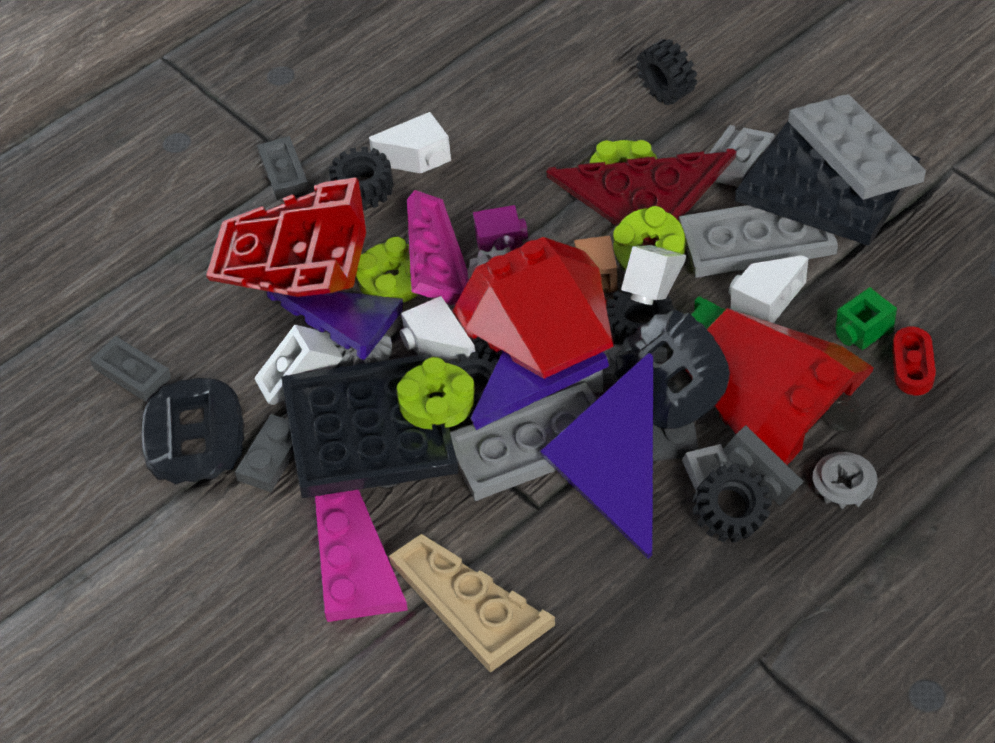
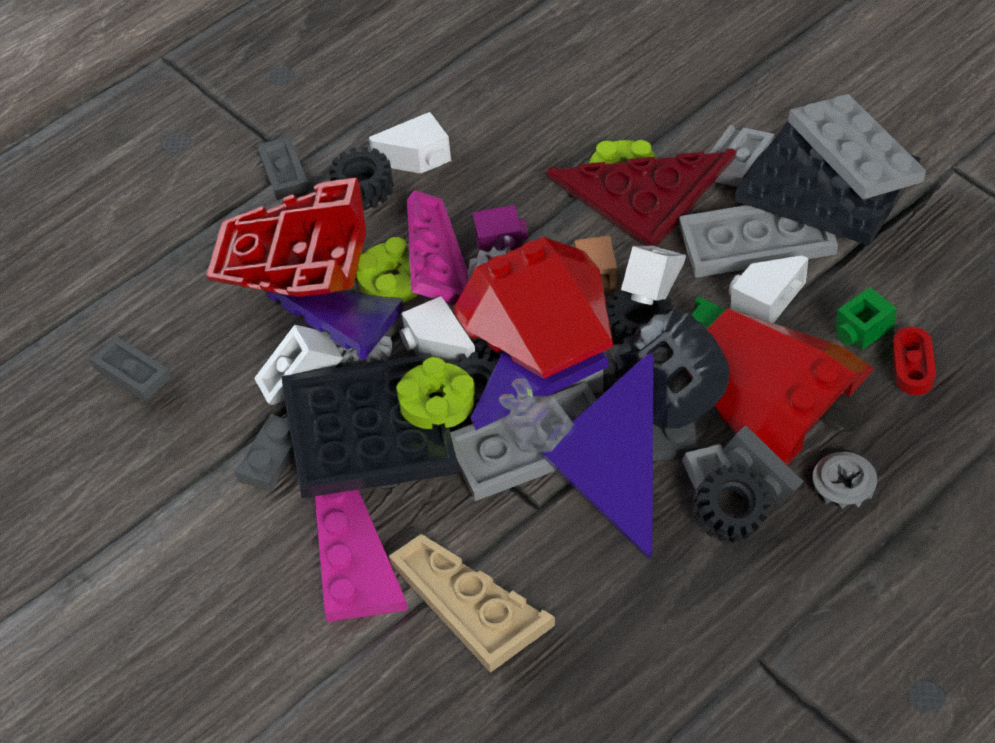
(164, 433): black piece -> none
(535, 421): none -> clear brick
(647, 223): lime plate -> none
(666, 71): black tyre -> none

